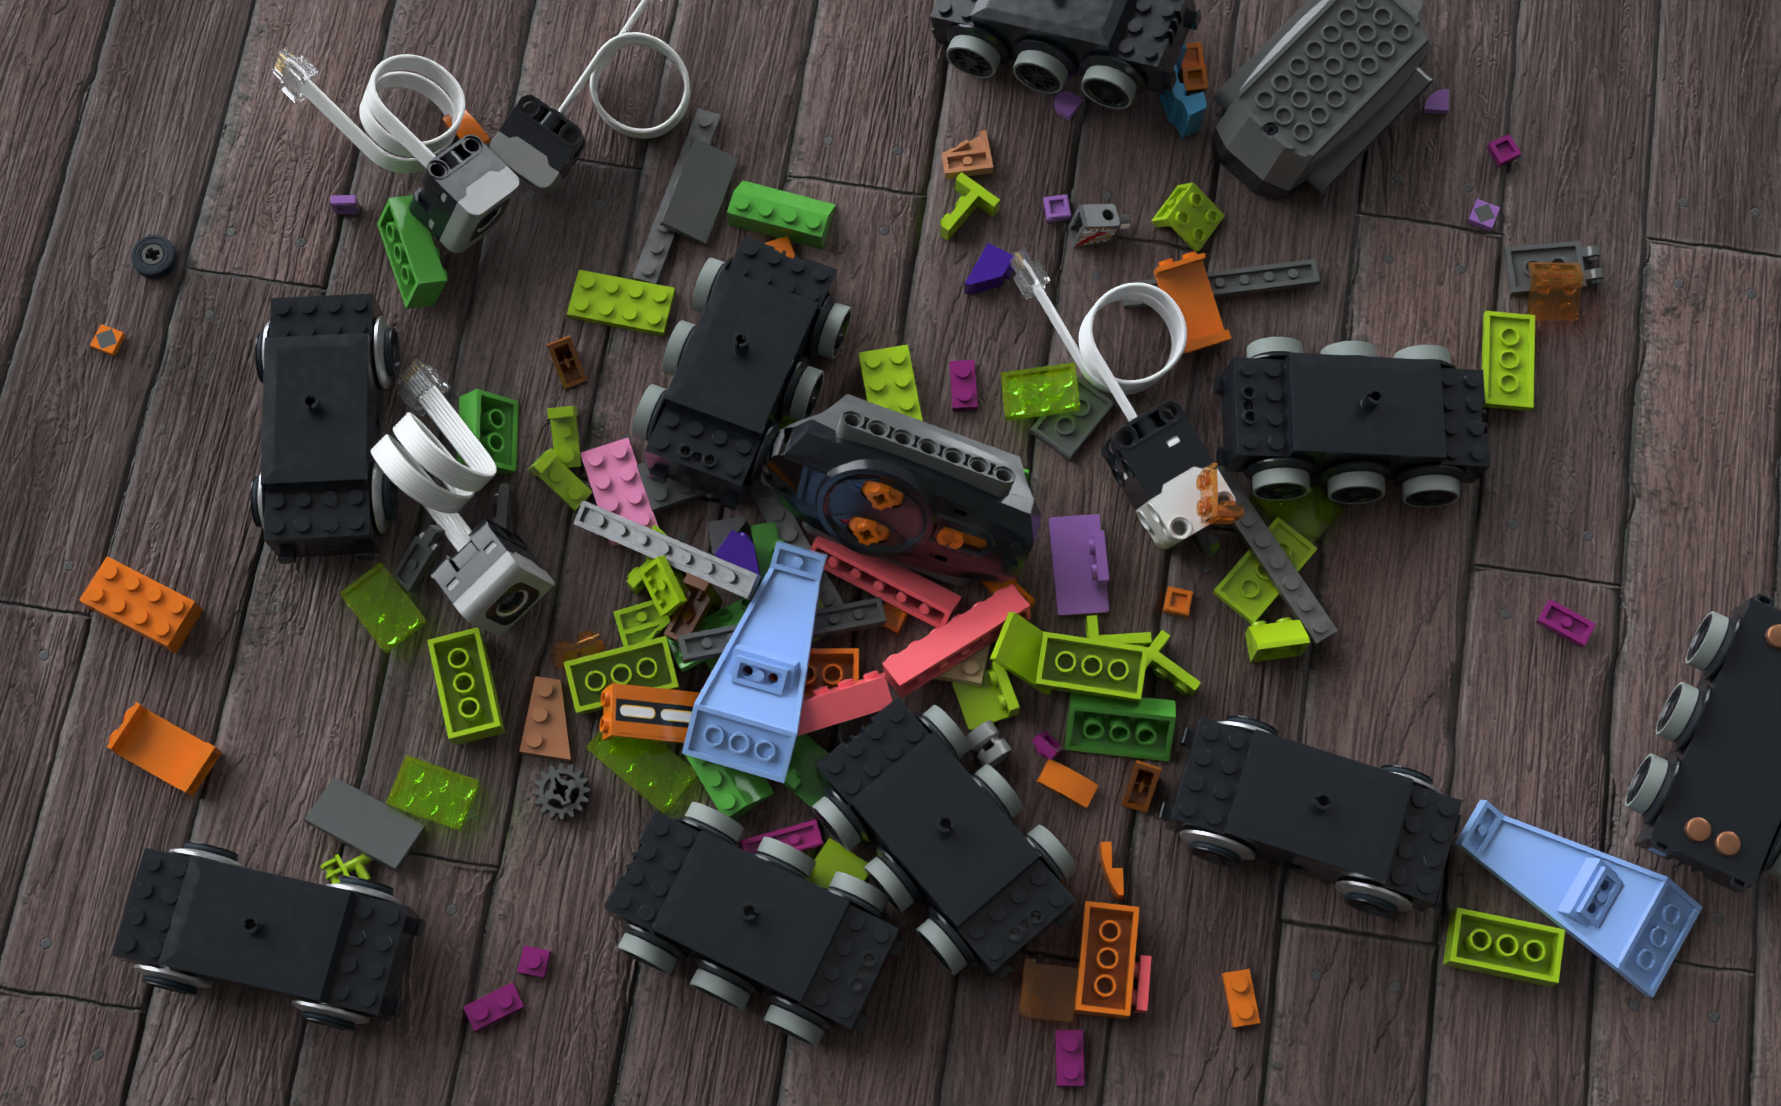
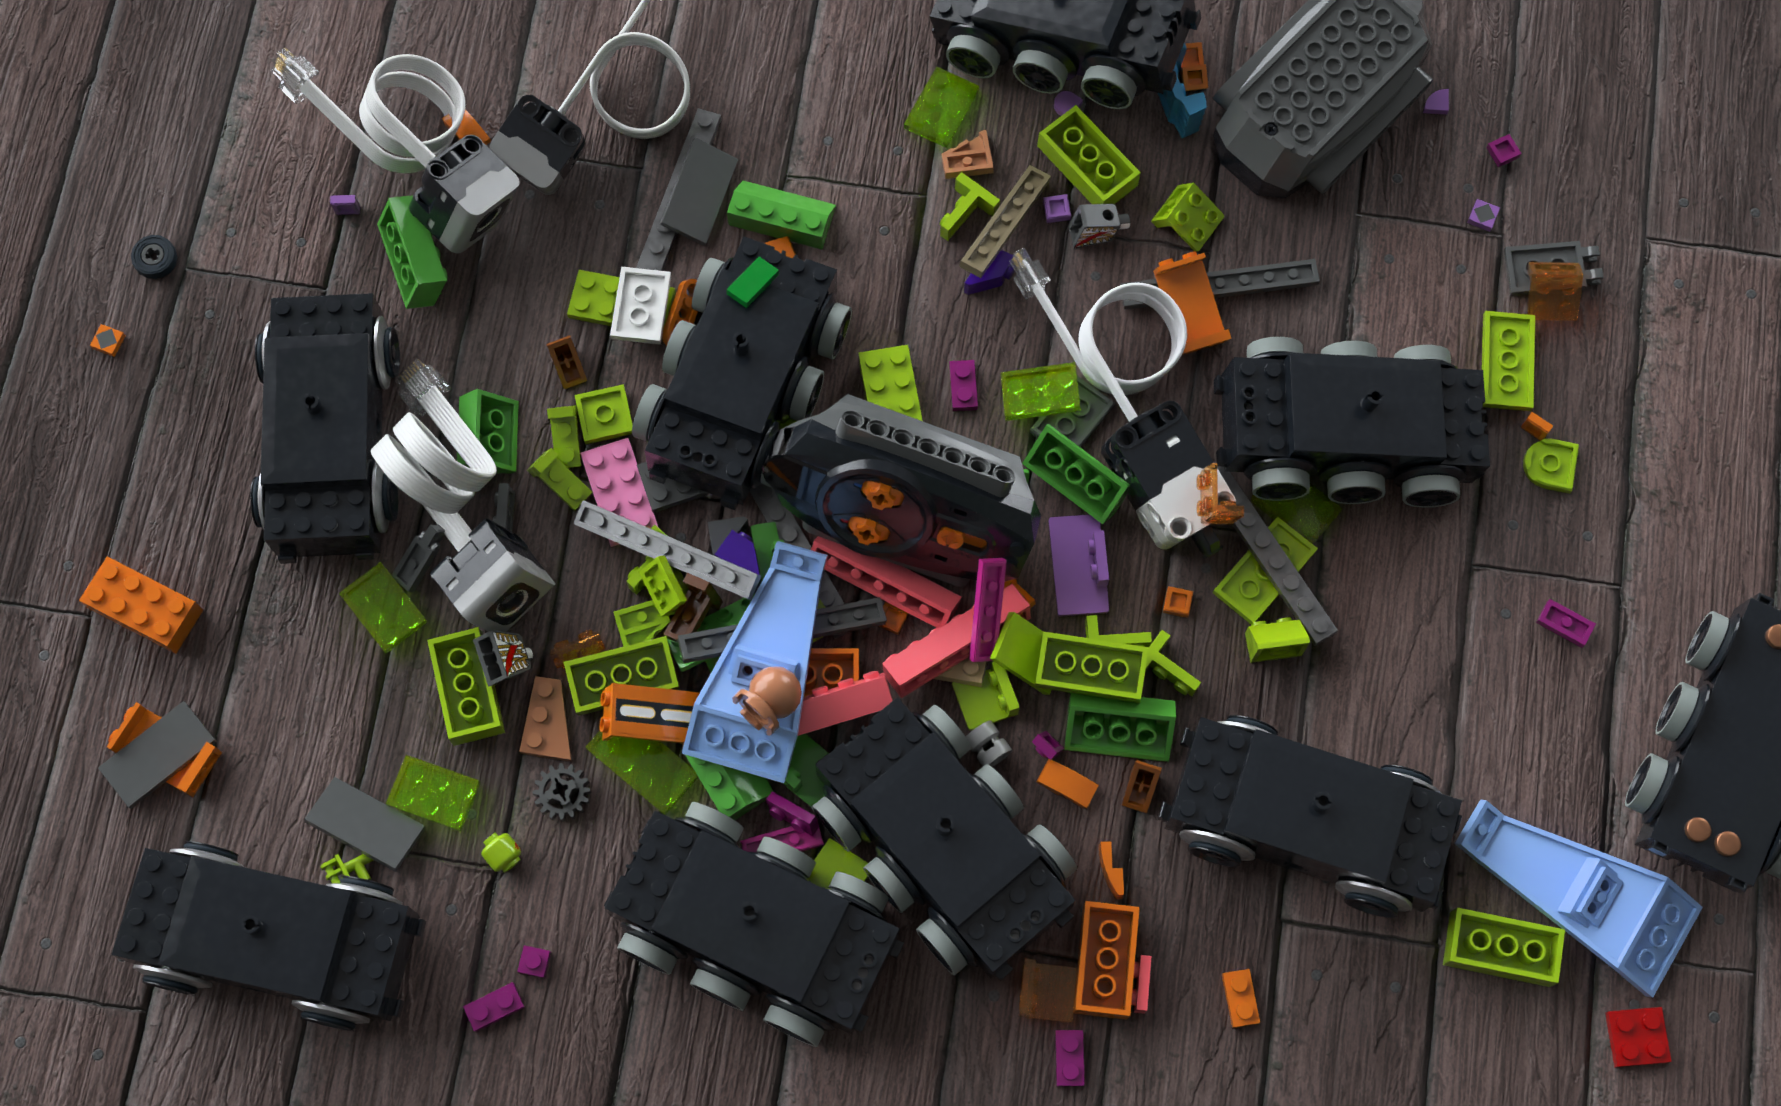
(156, 754): none -> dark grey tile
(501, 852): none -> lime head
(502, 655): none -> torso
(604, 414): none -> lime plate
(640, 305): none -> white plate
(681, 303): none -> orange plate
(752, 282): none -> green tile
(771, 696): none -> nougat tile
(798, 817): none -> magenta plate
(941, 107): none -> clear neon green plate
(987, 608): none -> dark pink tile
(1005, 221): none -> dark tan plate
(1076, 474): none -> bright green slope
(1088, 158): none -> lime brick
(1537, 426): none -> orange tile
(1551, 464): none -> lime tile
(1638, 1037): none -> red plate

